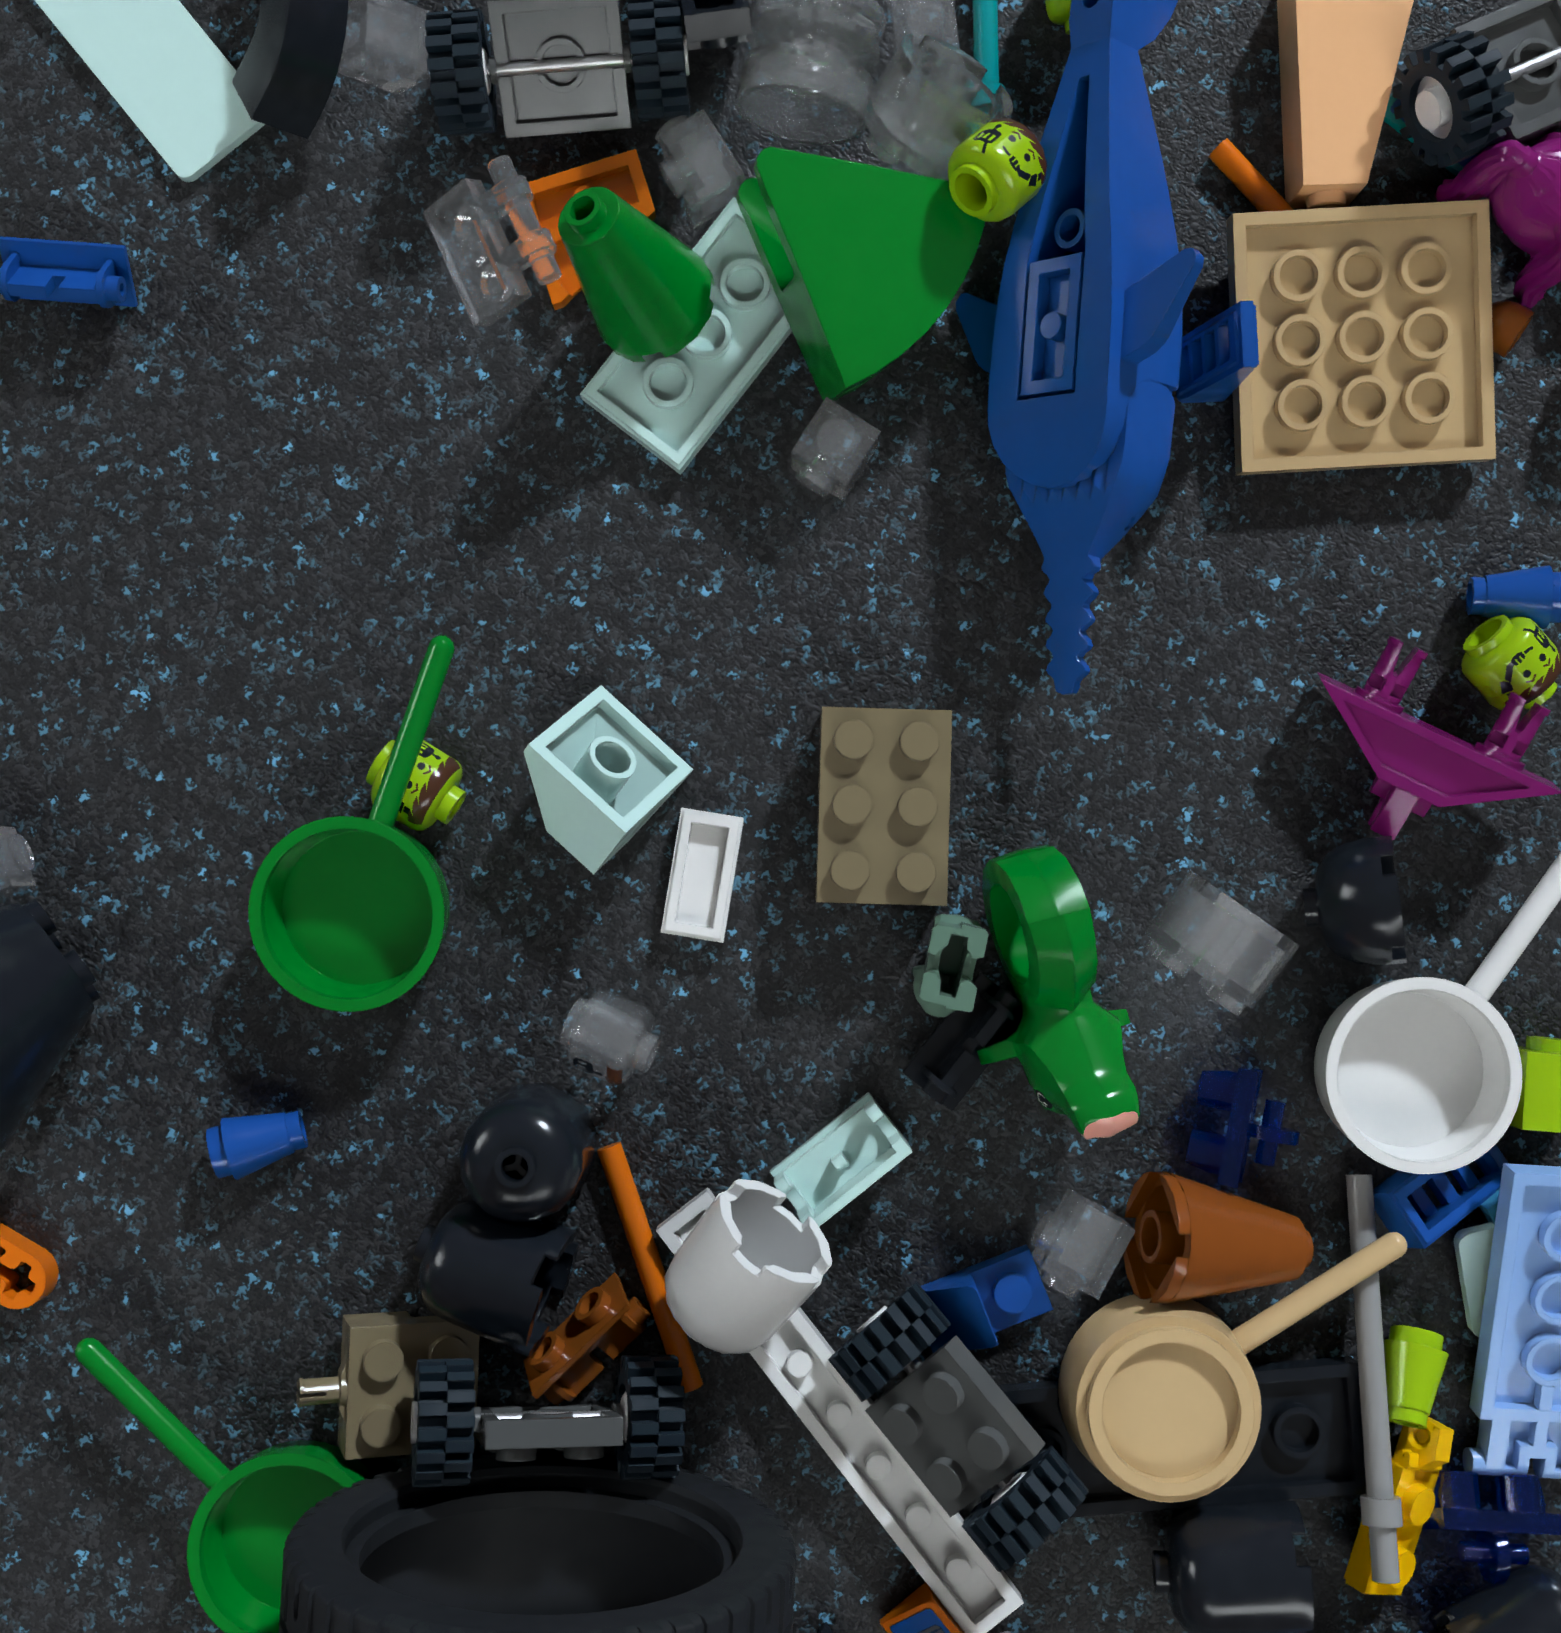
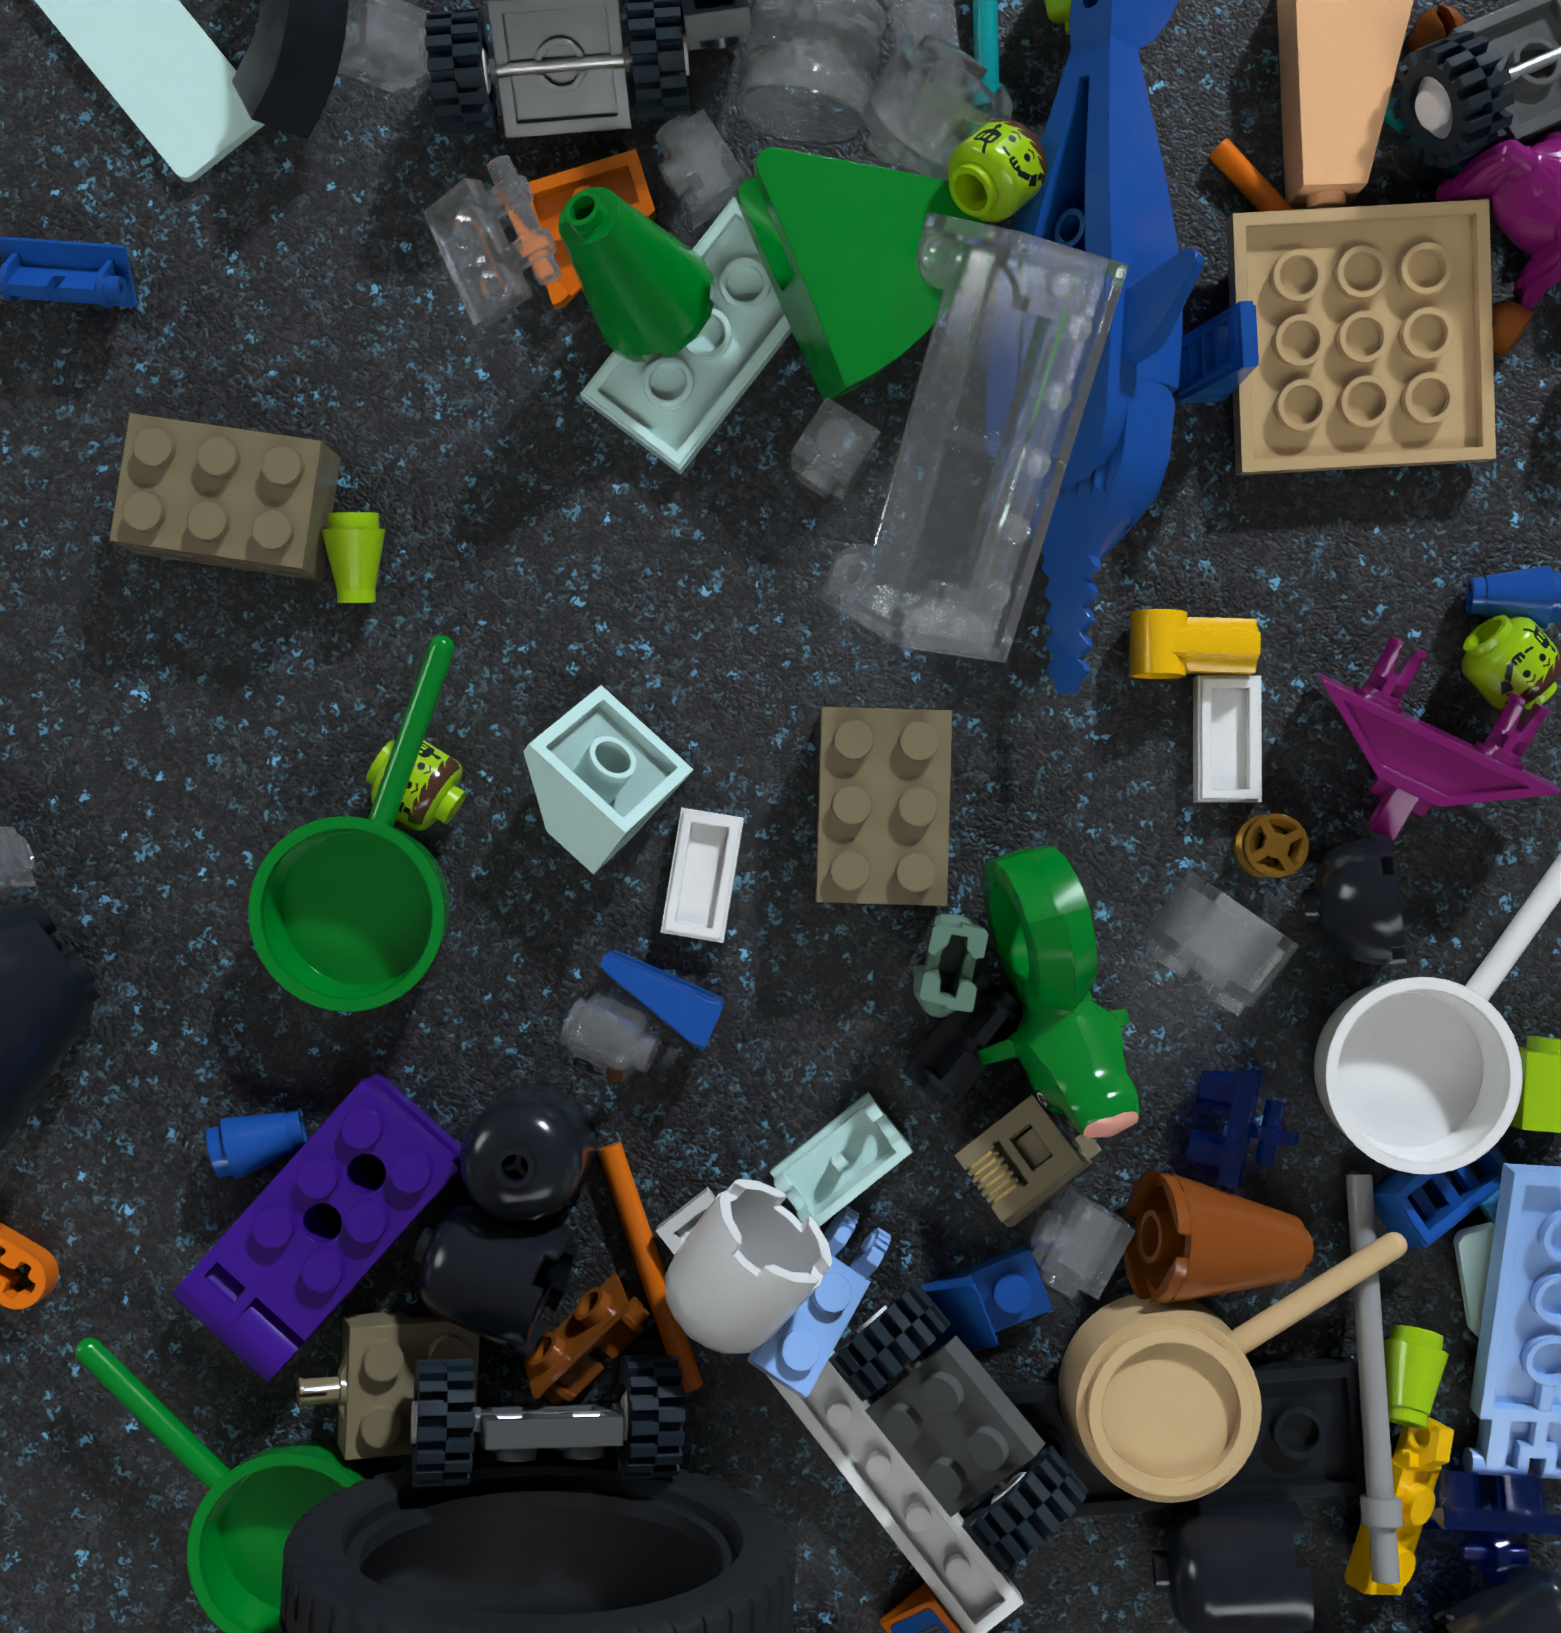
(225, 496): none -> dark tan brick
(283, 1262): none -> dark purple hinge
(354, 554): none -> lime cone
(677, 1002): none -> blue slope
(809, 1336): none -> light blue hinge
(981, 439): none -> clear windscreen
(1025, 1160): none -> dark tan piece
(1173, 645): none -> yellow piece
(1227, 739): none -> white tile
(1282, 840): none -> pearl gold wheel
(1431, 26): none -> dark orange hinge

